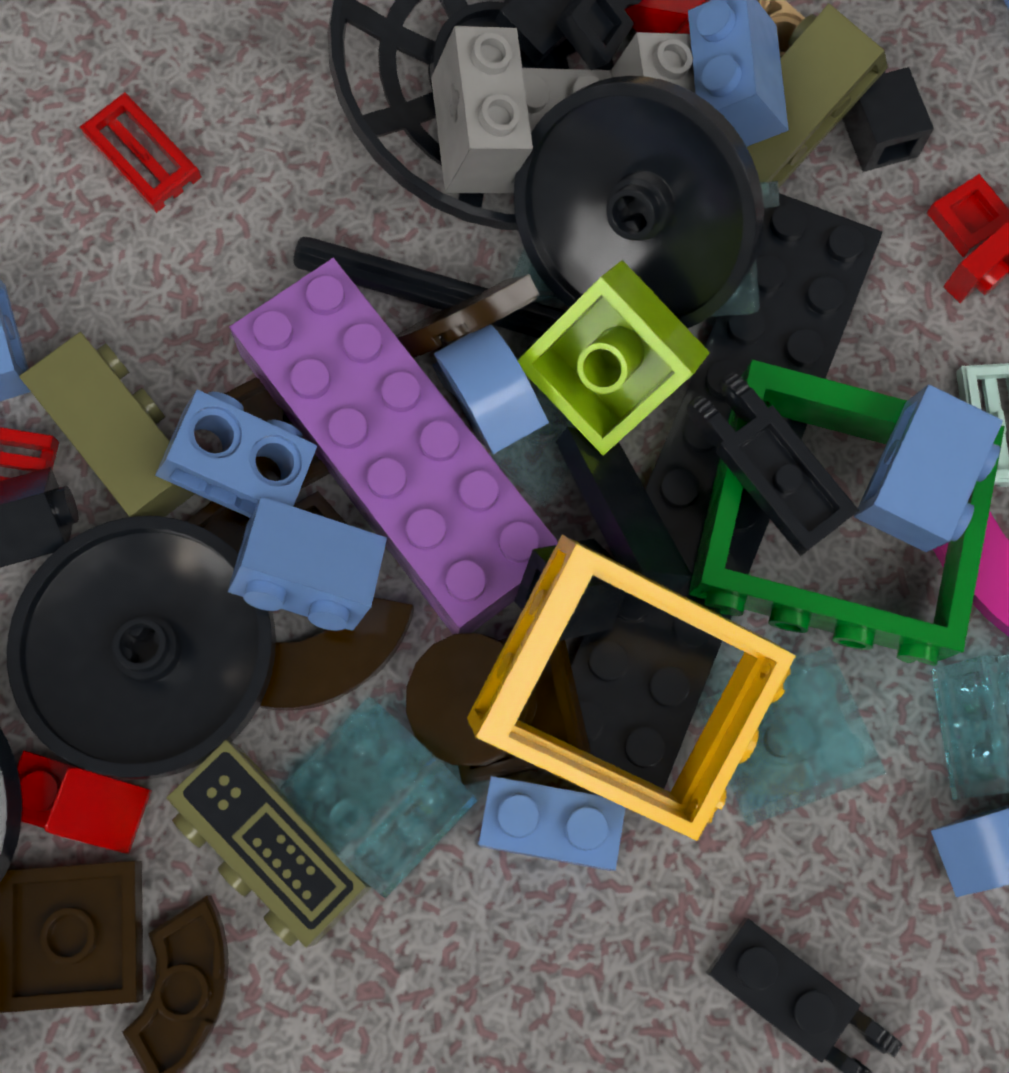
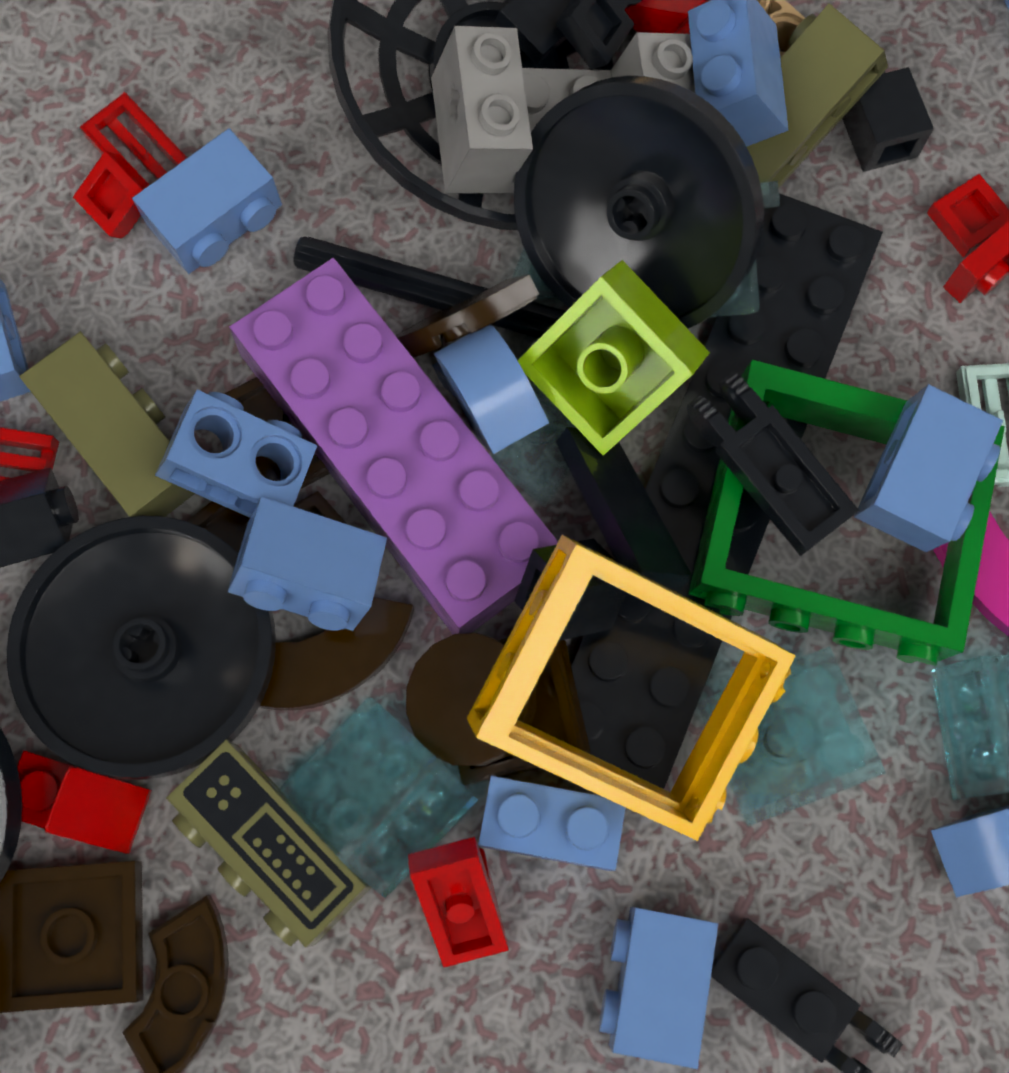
(109, 194): none -> red tile
(209, 201): none -> medium blue brick
(458, 901): none -> red slope
(660, 987): none -> medium blue brick

